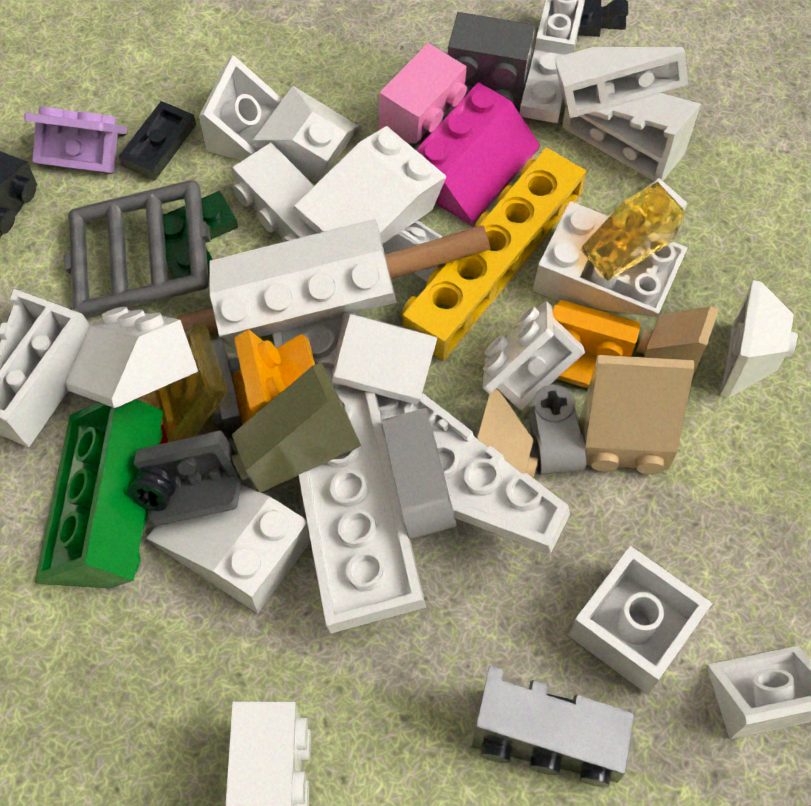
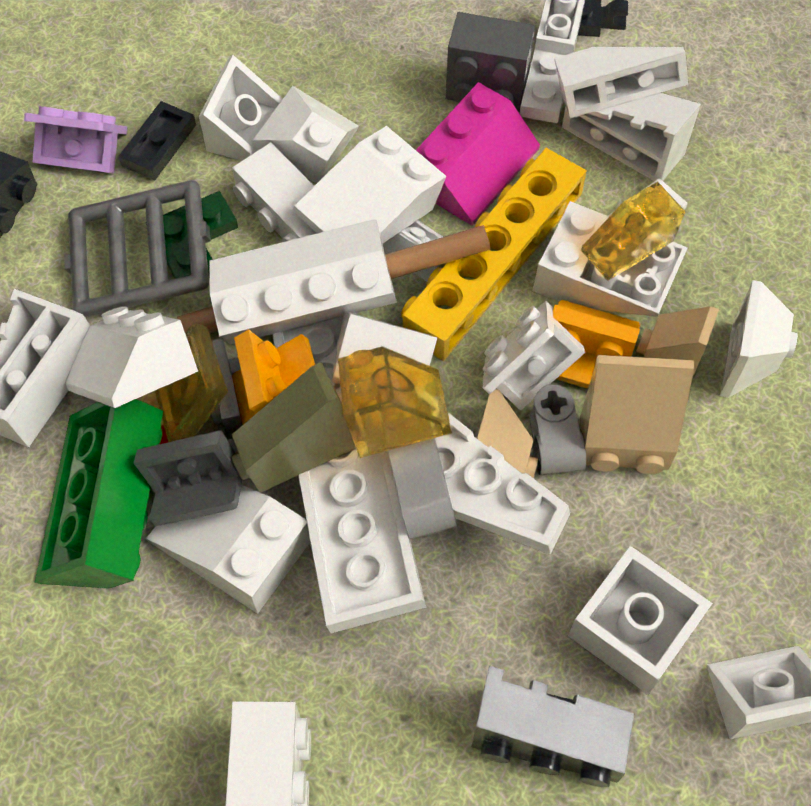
(152, 488): black bush -> none
(391, 400): none -> clear yellow slope
(421, 94): bright pink slope -> none

